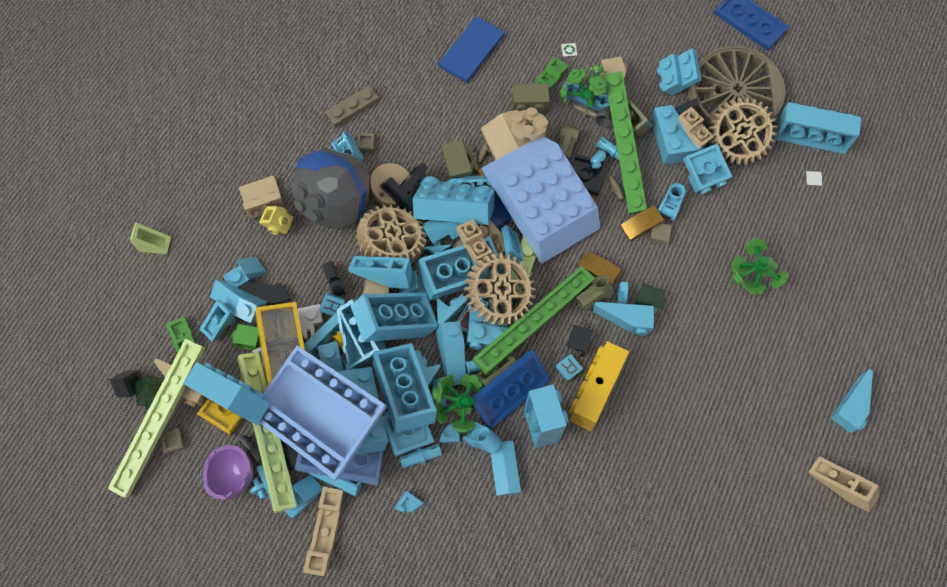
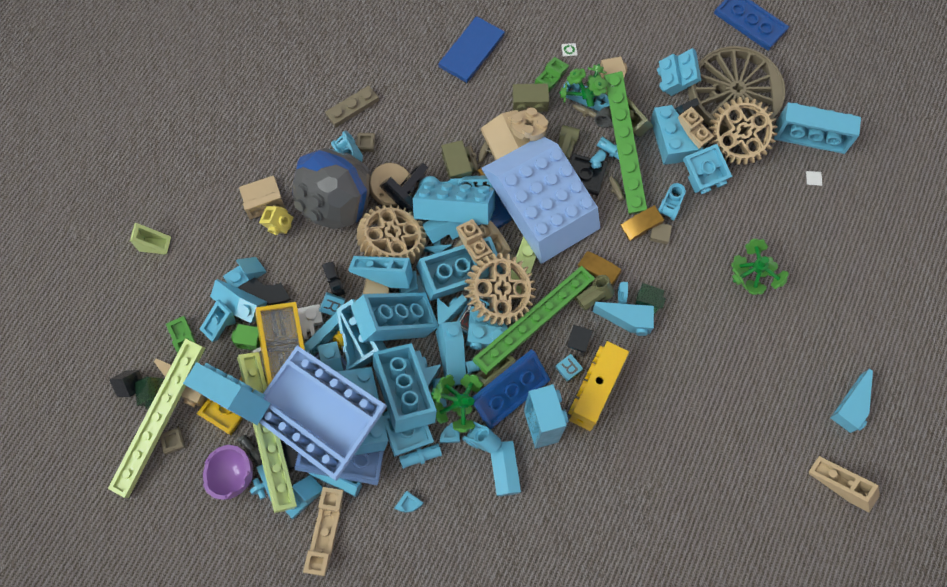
(512, 243): medium azure tile -> none

